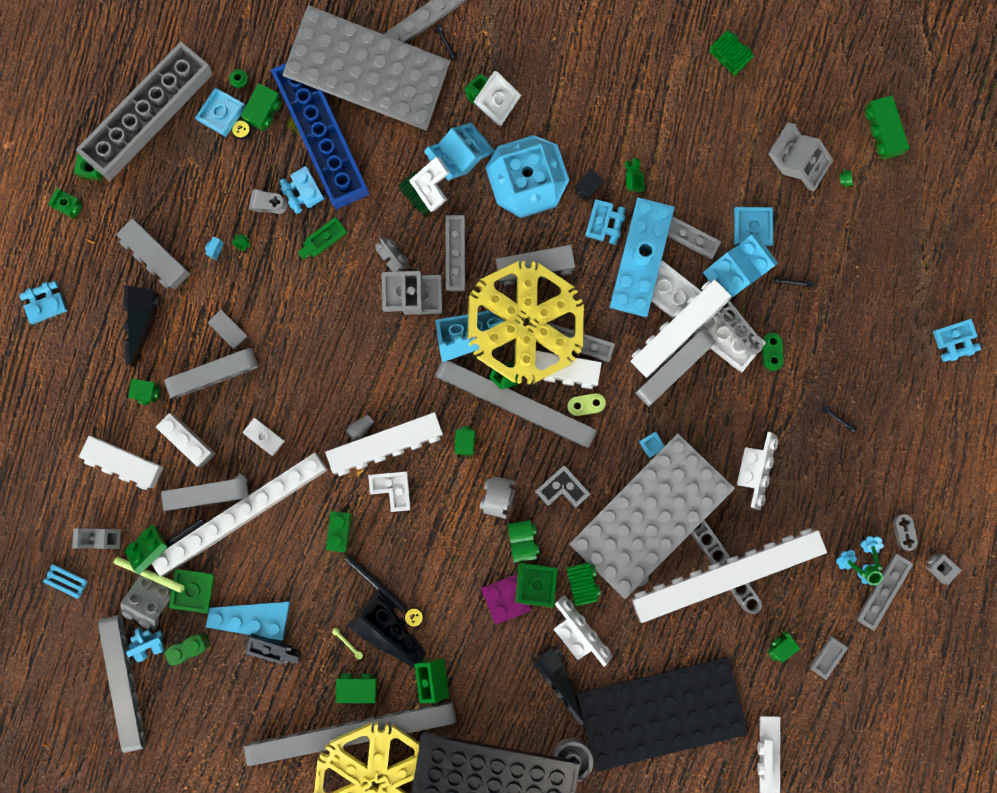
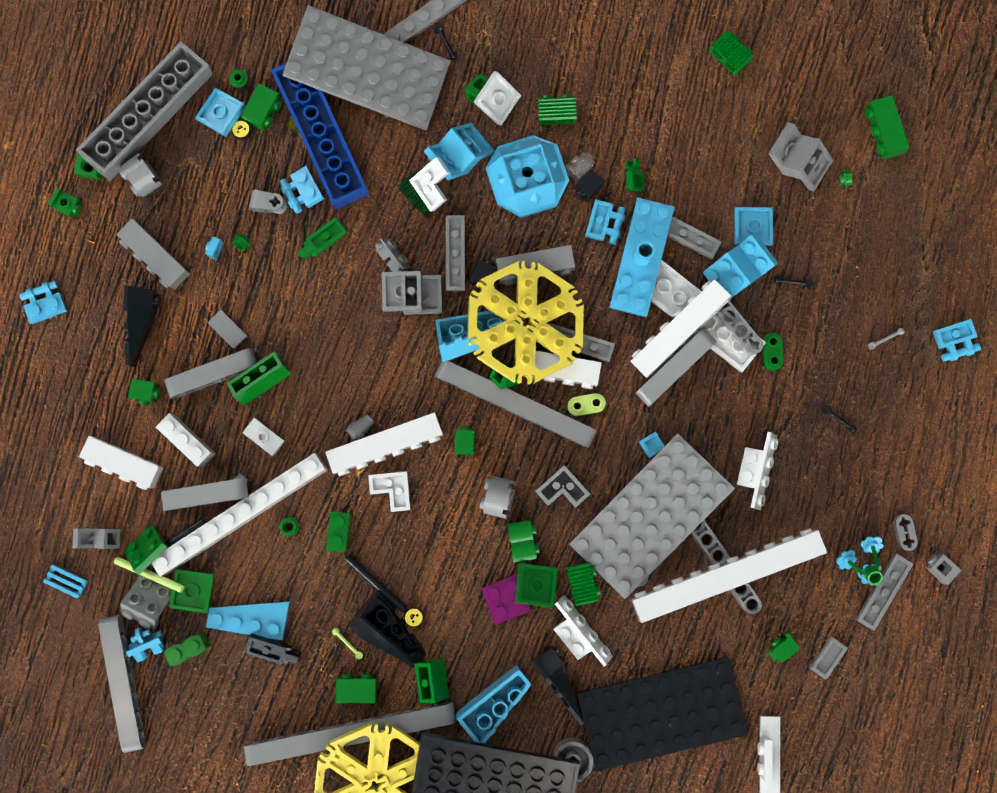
(140, 175): none -> light grey brick
(258, 378): none -> green brick
(283, 528): none -> green plate
(482, 270): none -> black brick
(492, 706): none -> medium azure wedge
(557, 110): none -> green brick
(580, 166): none -> clear brick
(872, 345): none -> light grey hinge

